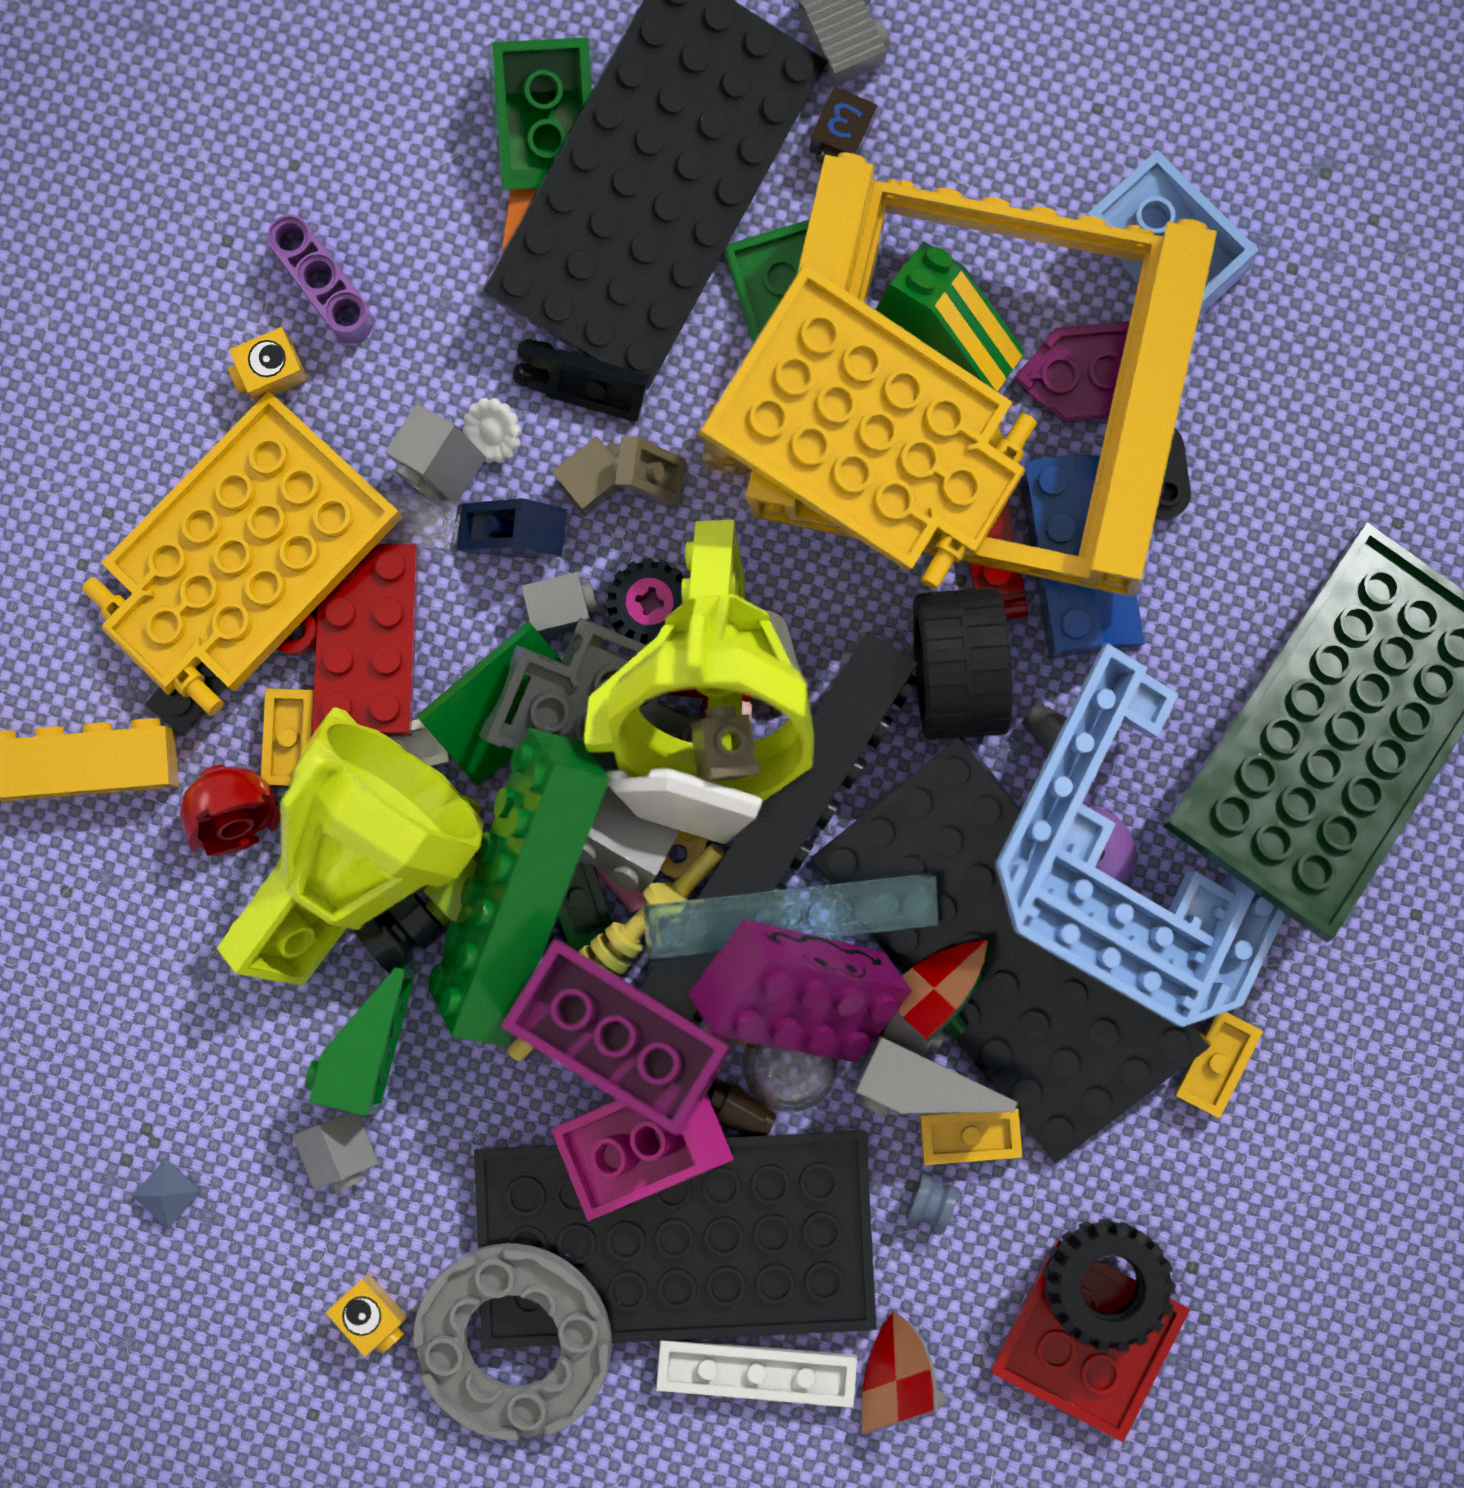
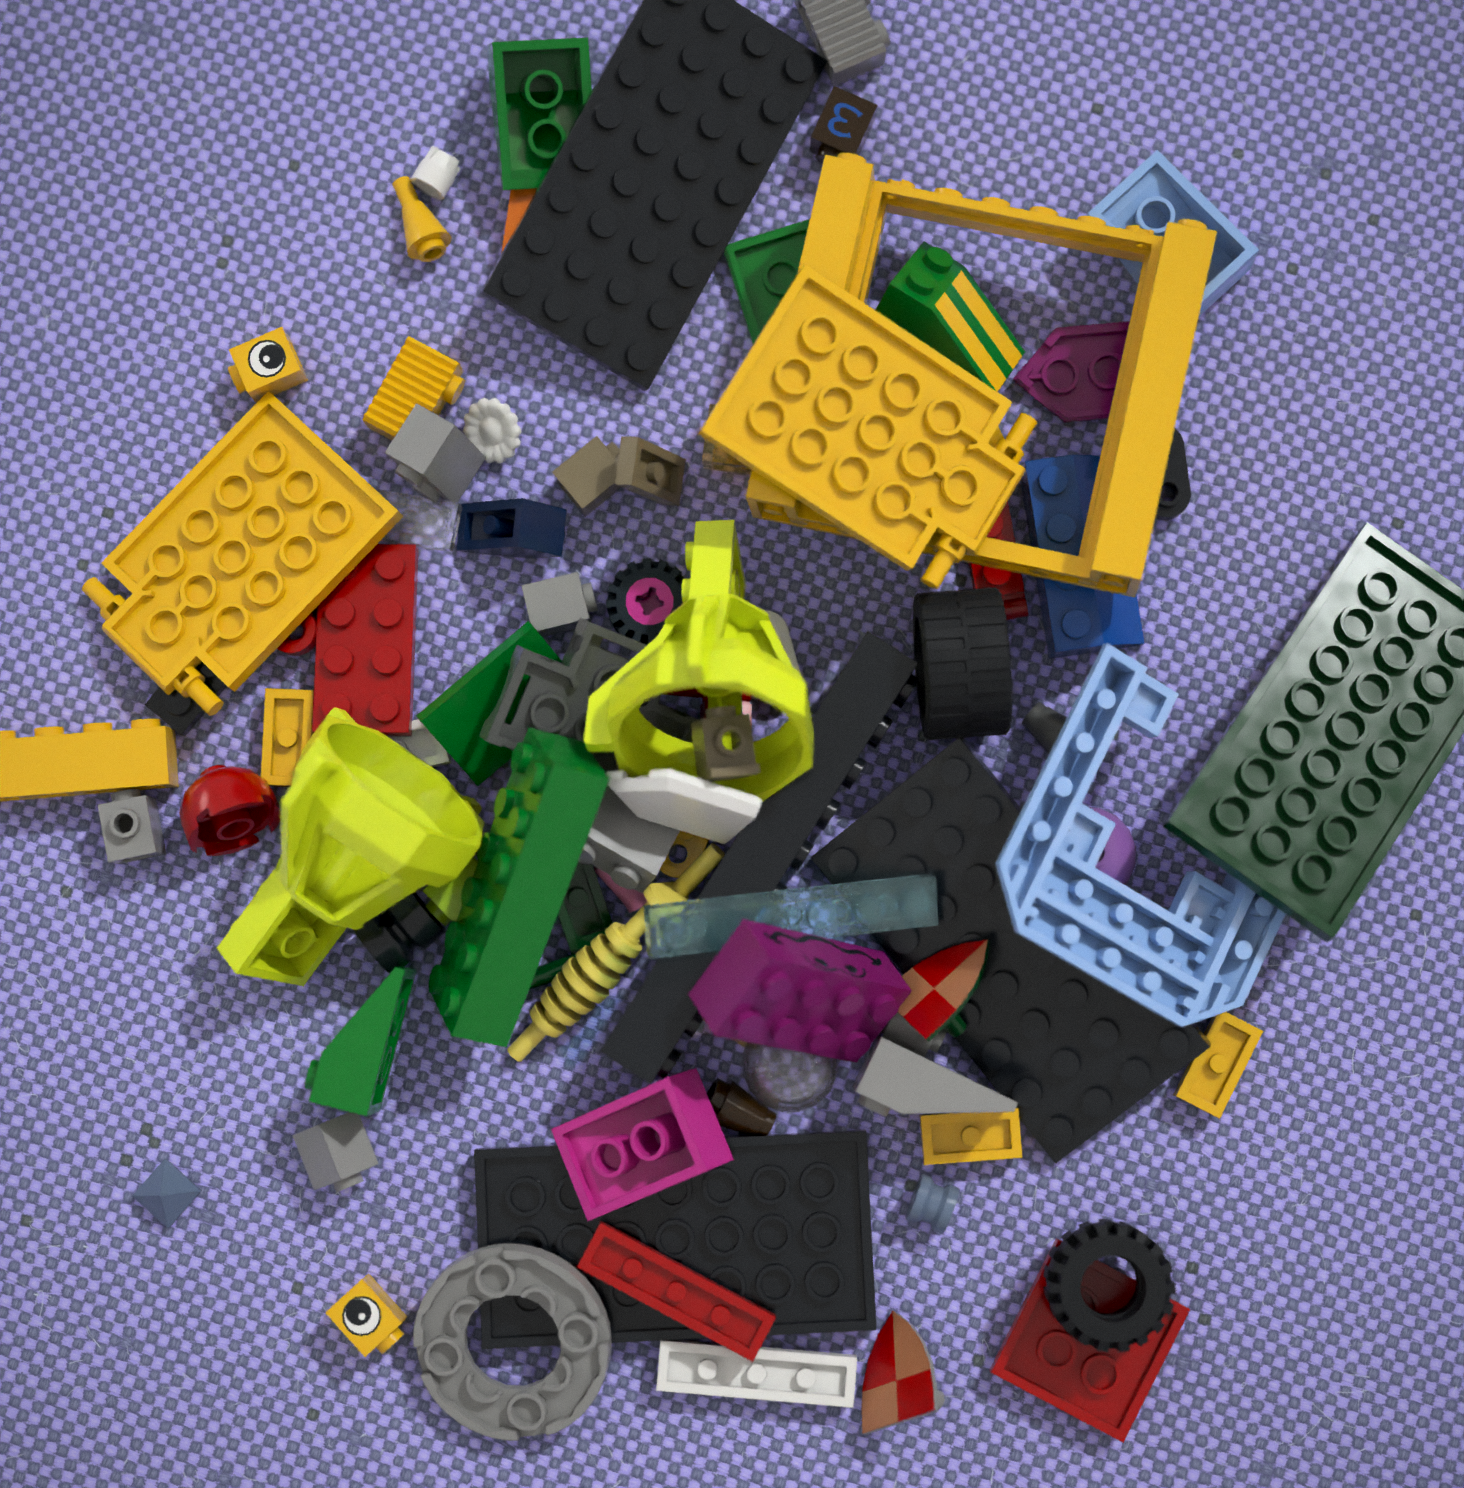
(131, 827): none -> light grey brick
(307, 261): medium lavender beam -> none
(415, 377): none -> yellow brick
(424, 234): none -> yellow cone
(436, 173): none -> white hose
(580, 380): black hinge -> none
(617, 1037): magenta brick -> none
(677, 1291): none -> red plate

